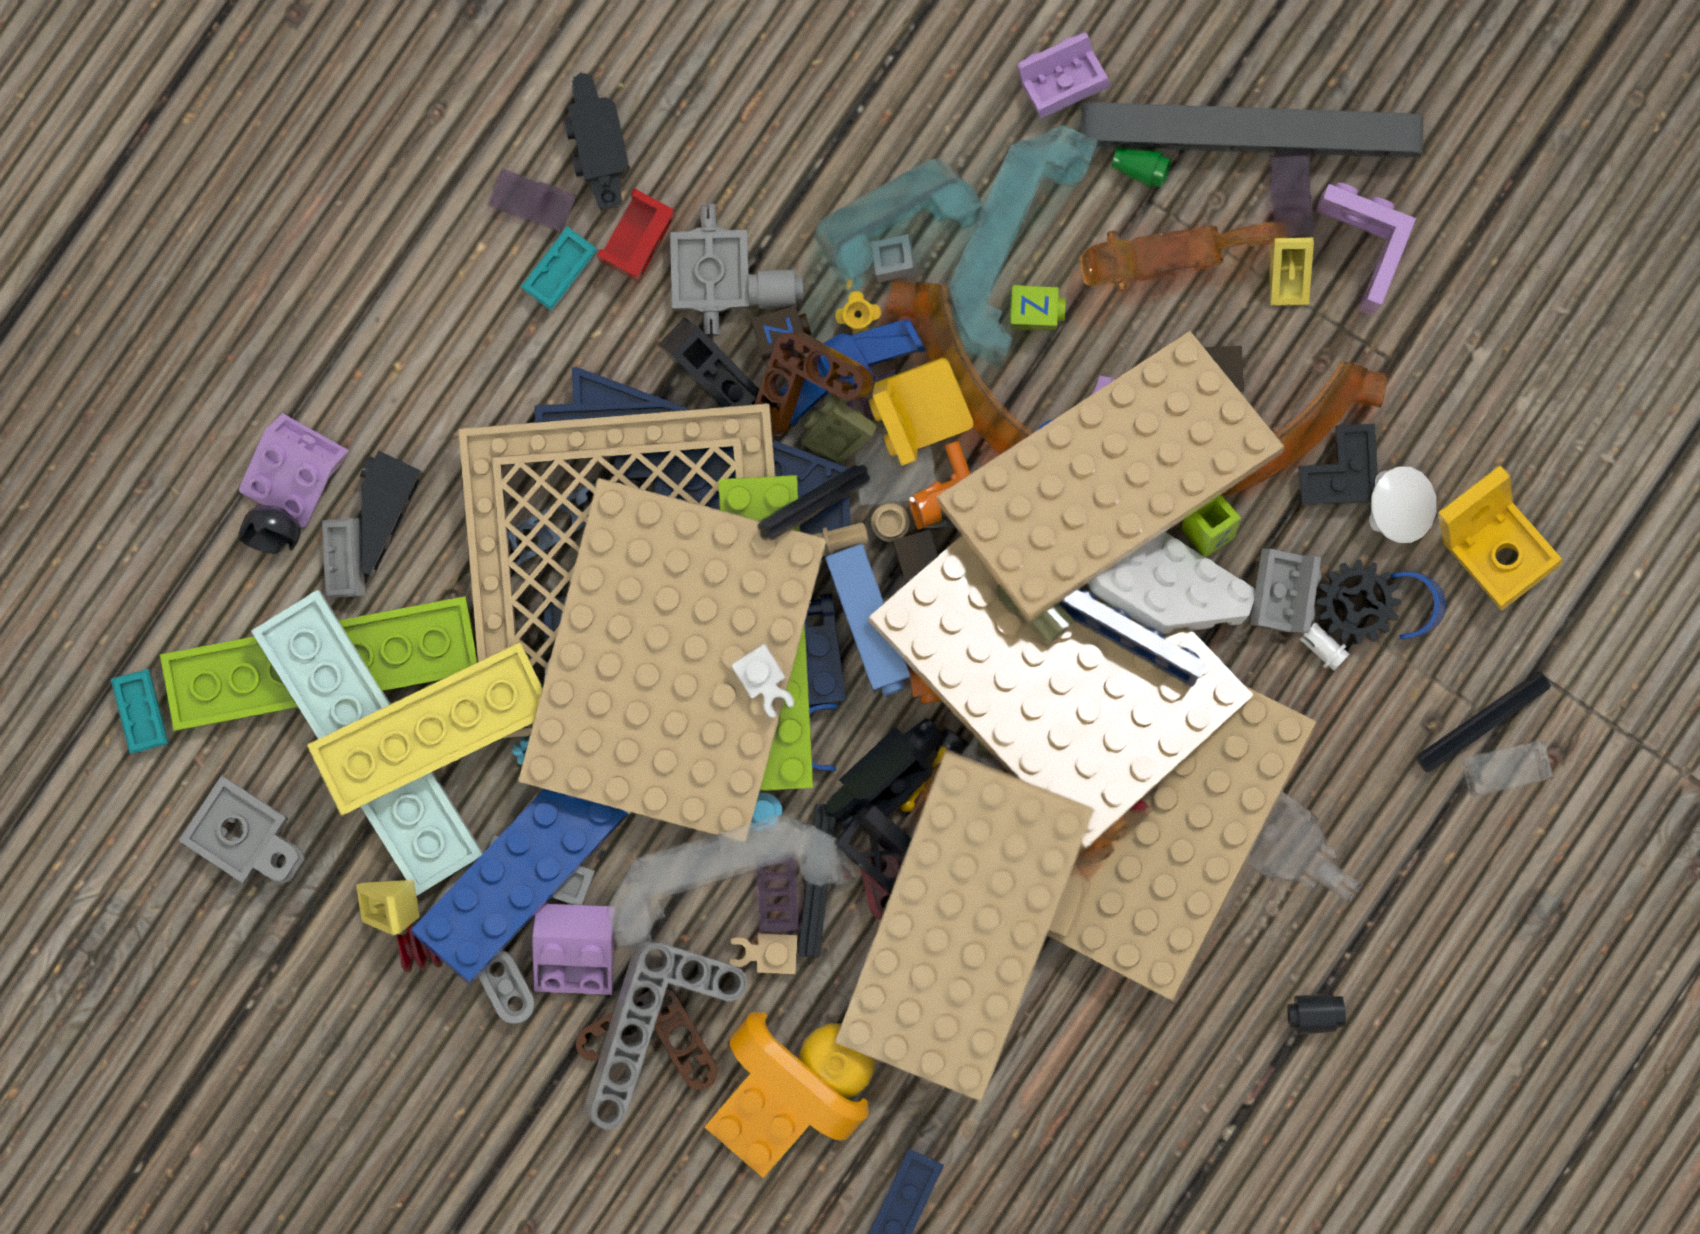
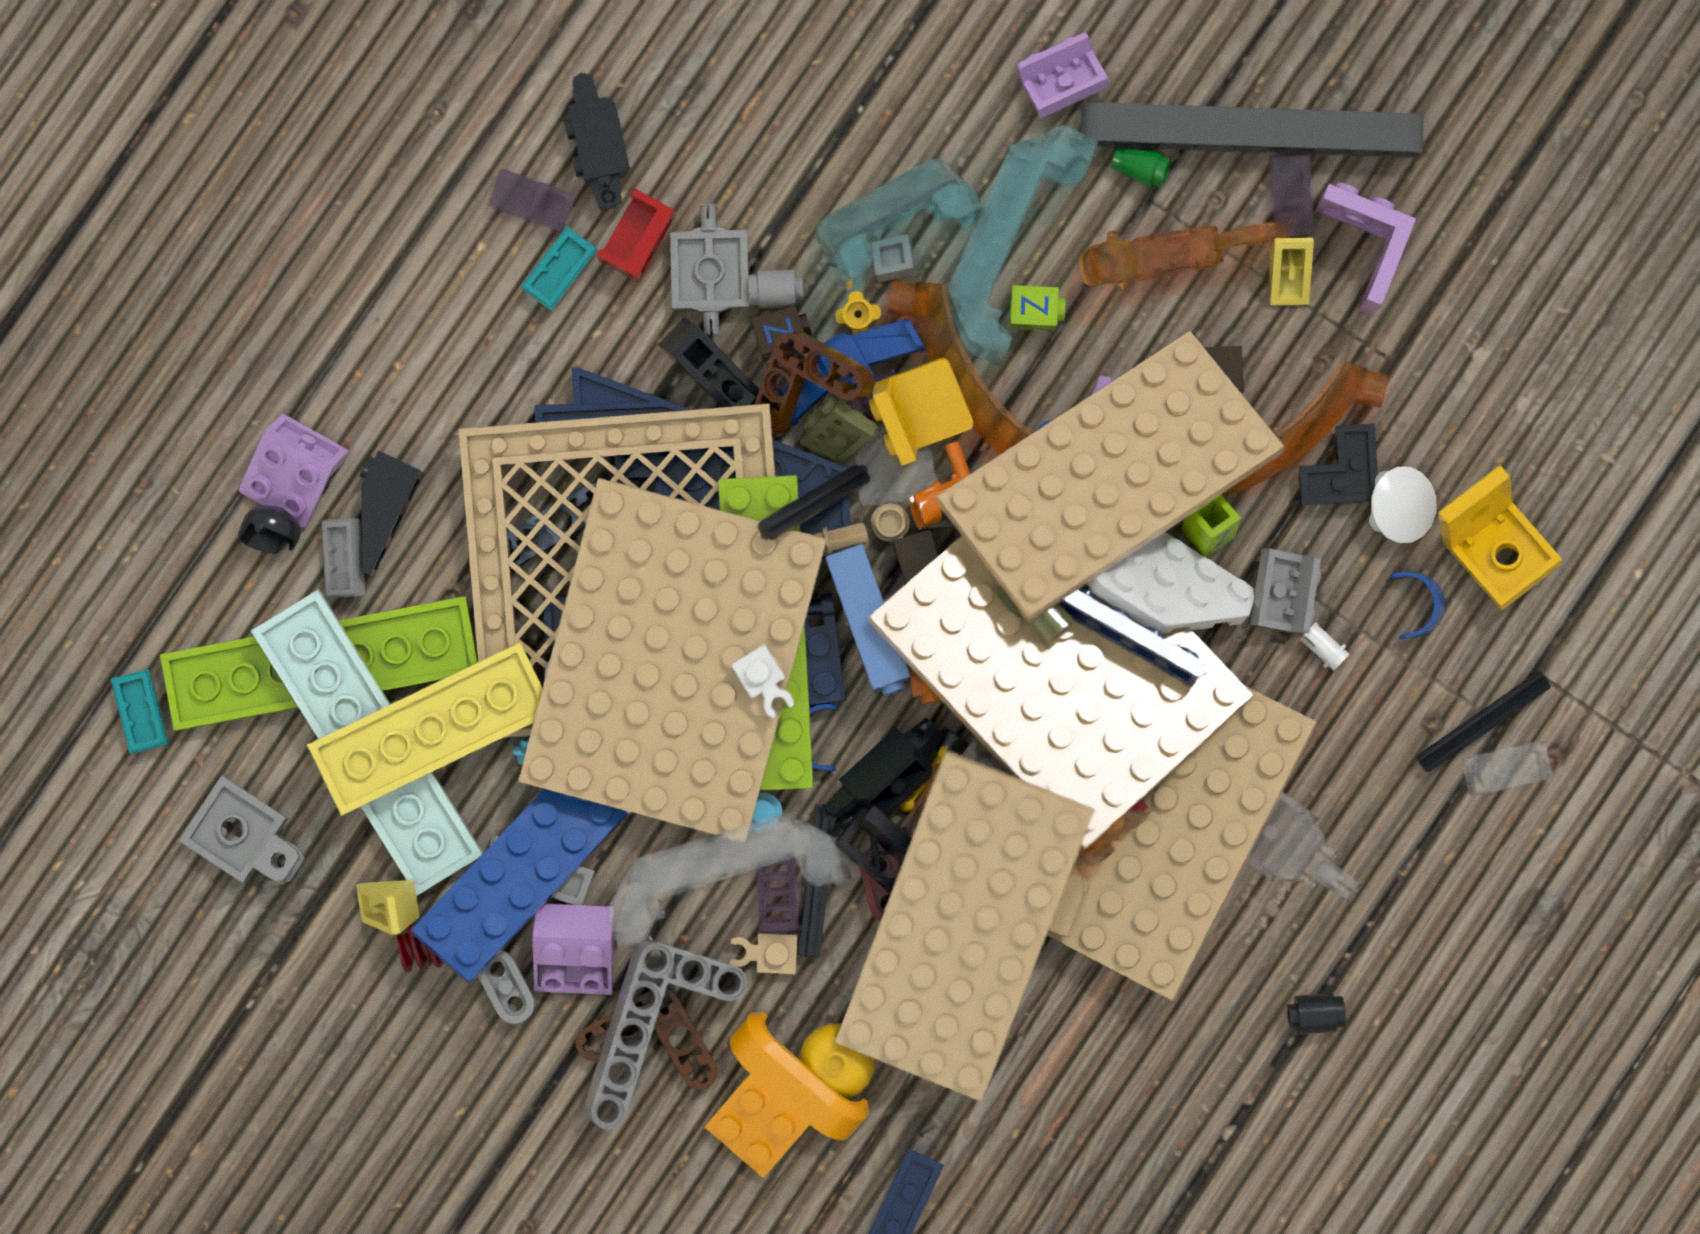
(1365, 586): black gear -> none

